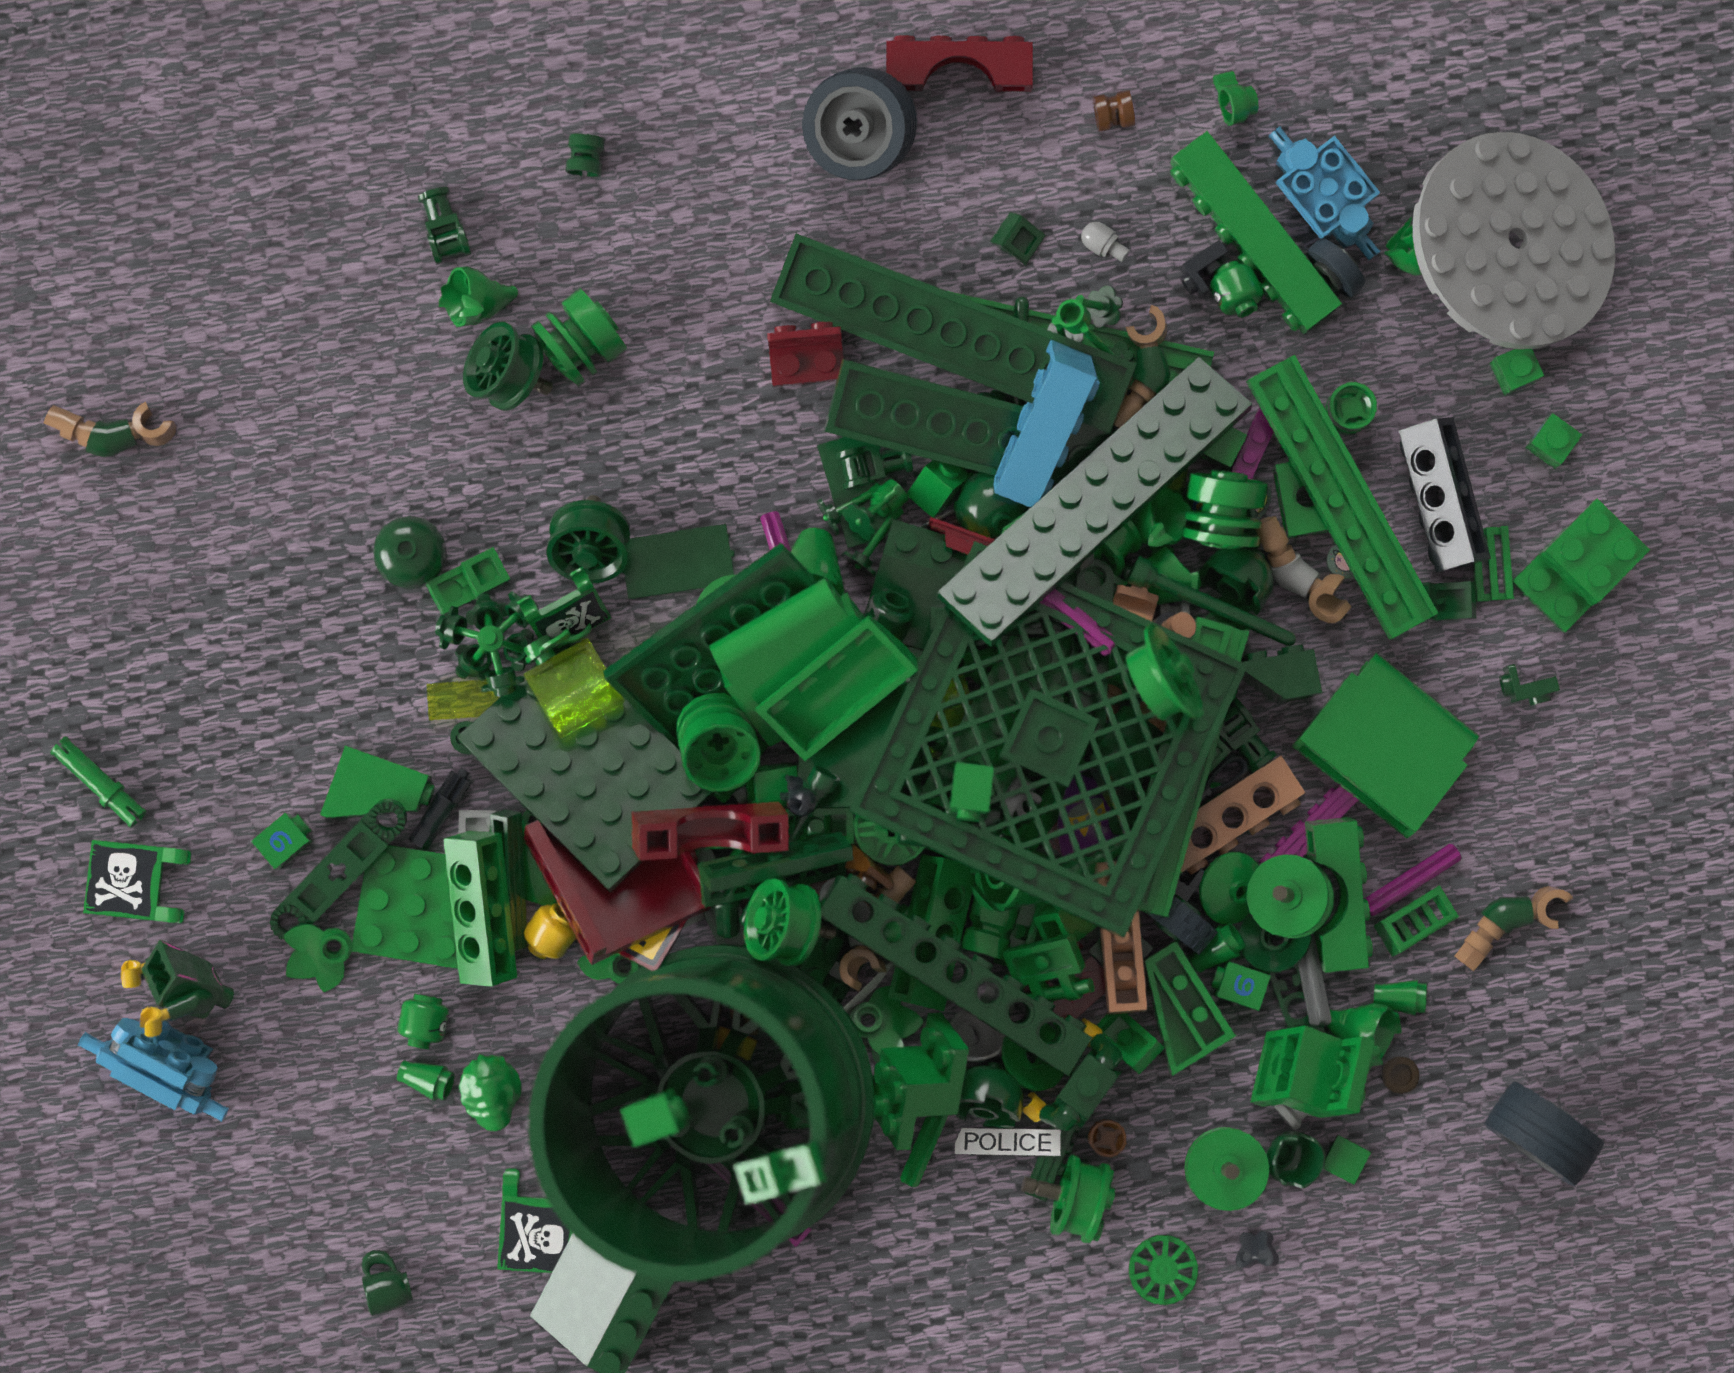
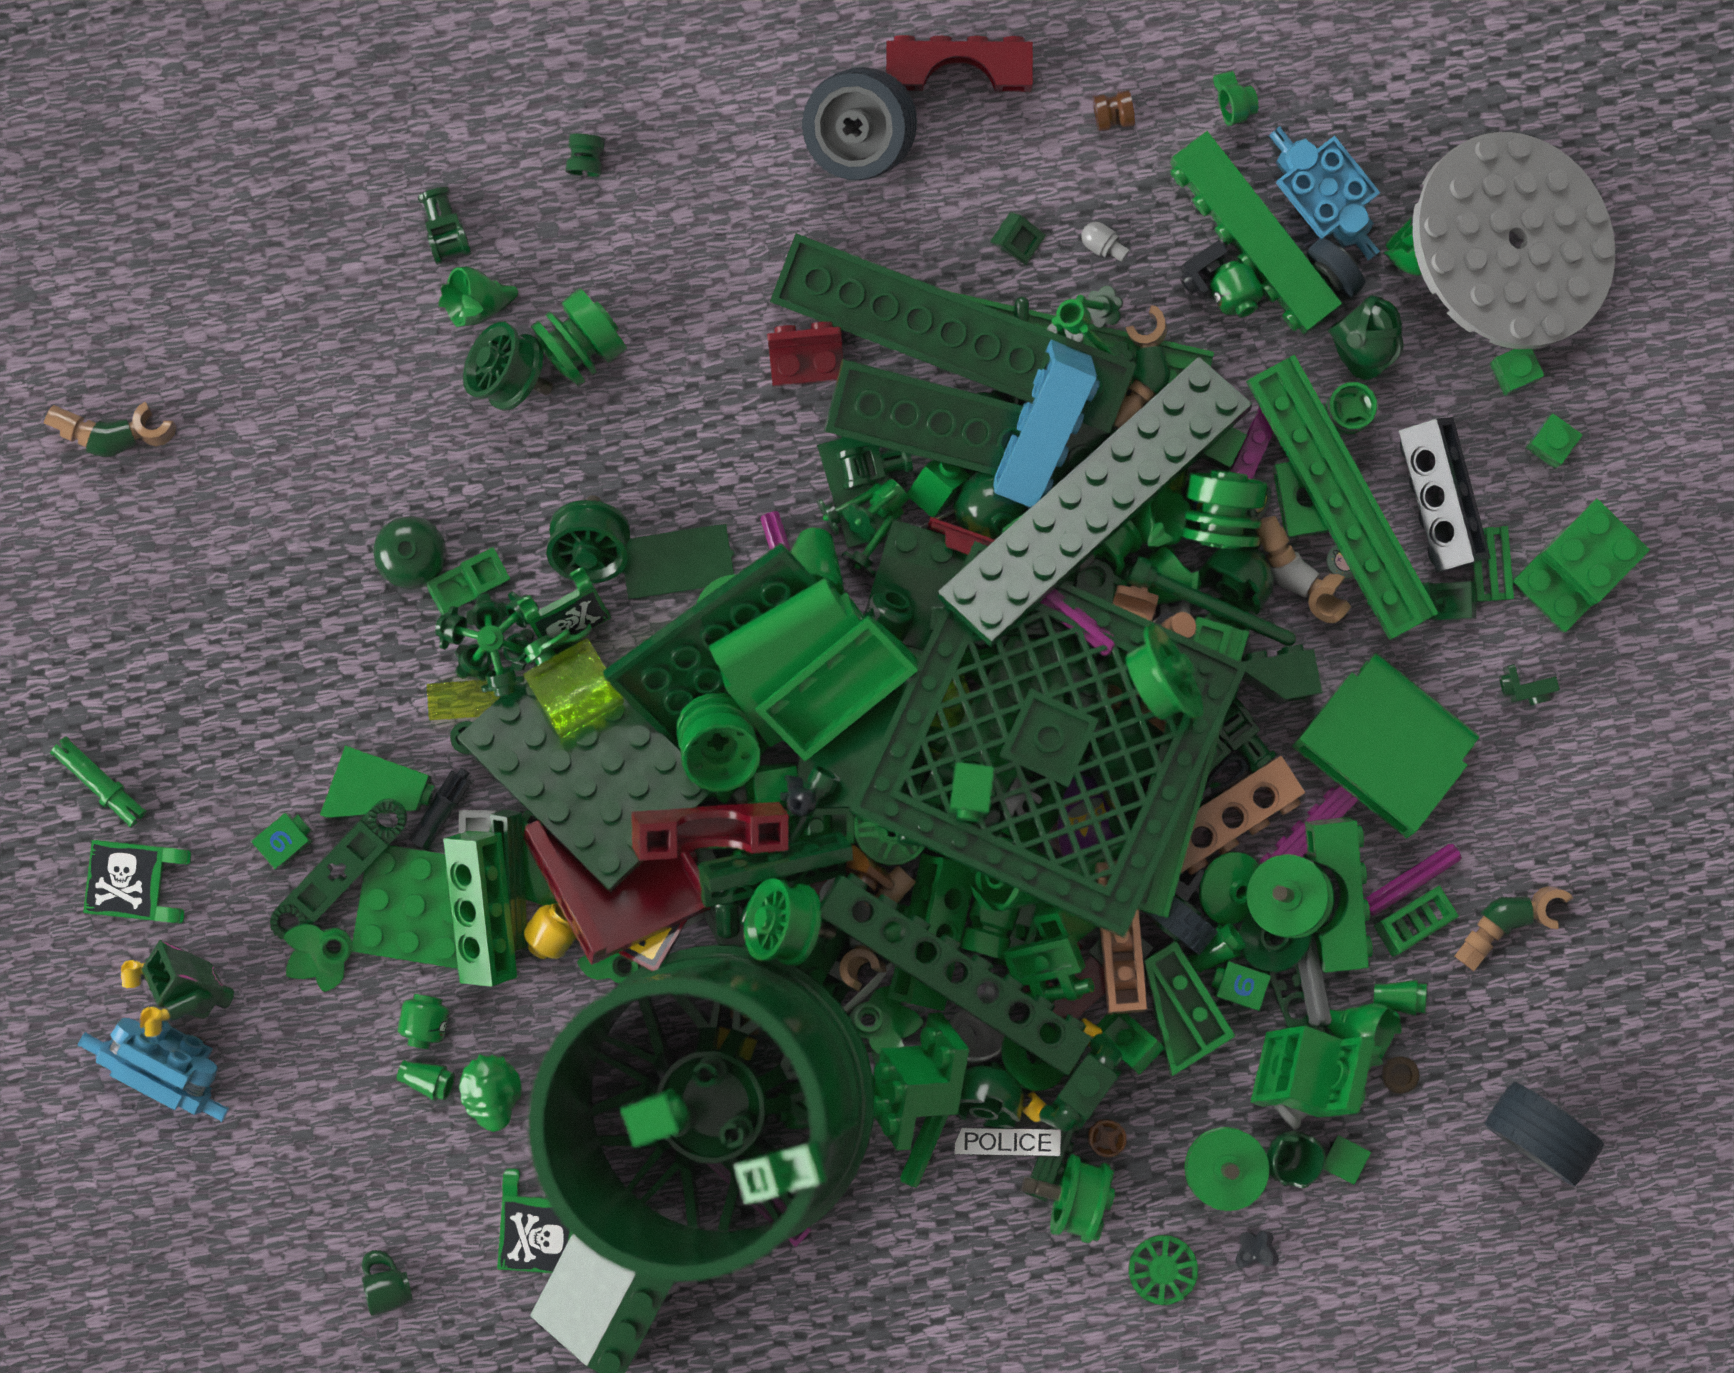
(1369, 337): none -> dark green helmet

